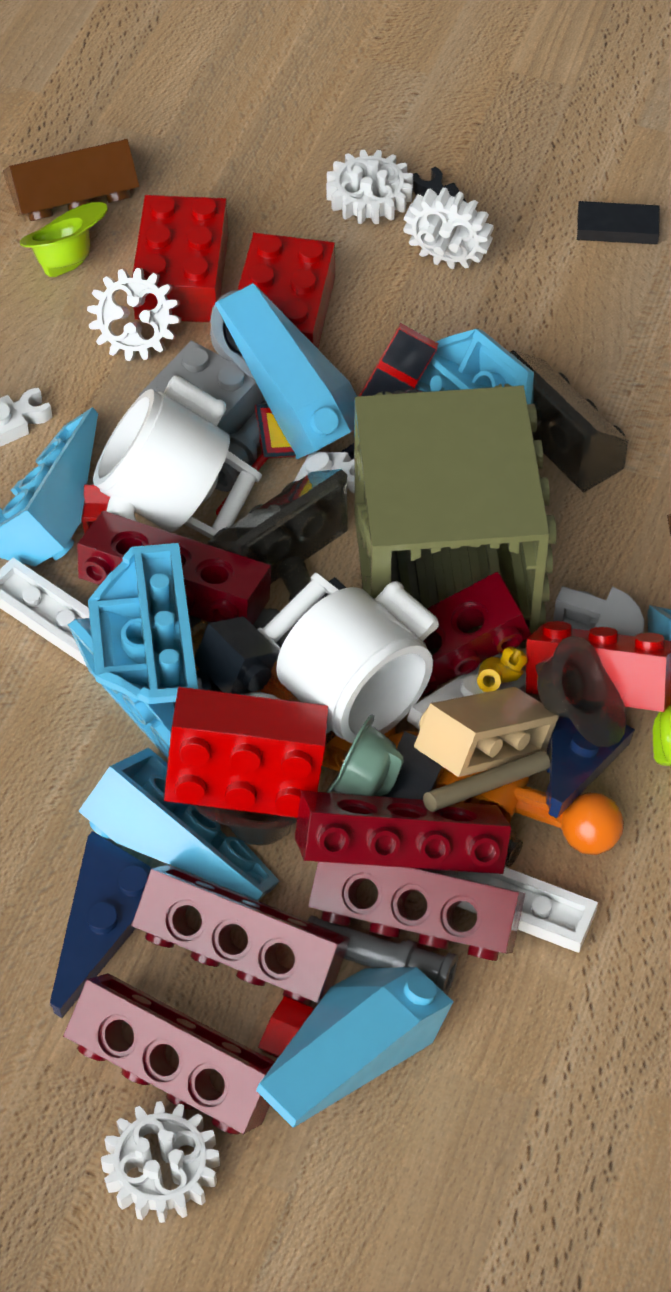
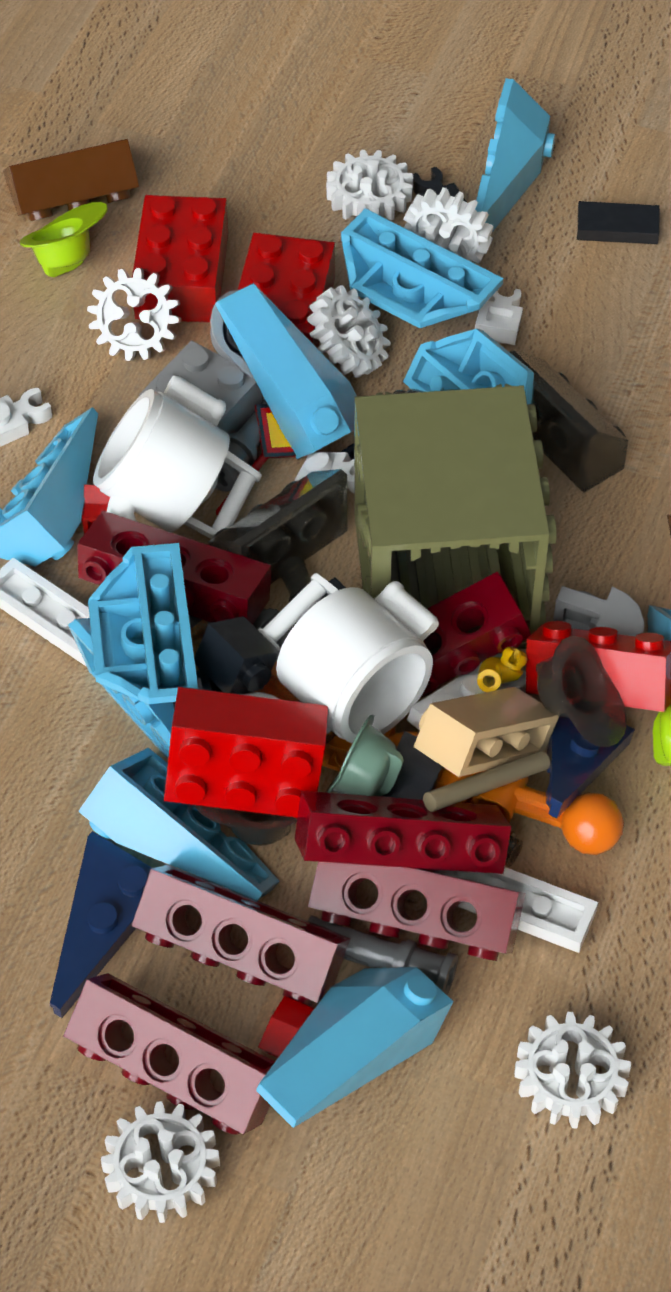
(349, 331): none -> white gear
(401, 362): black tile -> none
(411, 273): none -> medium azure wedge
(501, 317): none -> white plate
(514, 153): none -> medium azure wedge
(593, 1089): none -> white gear

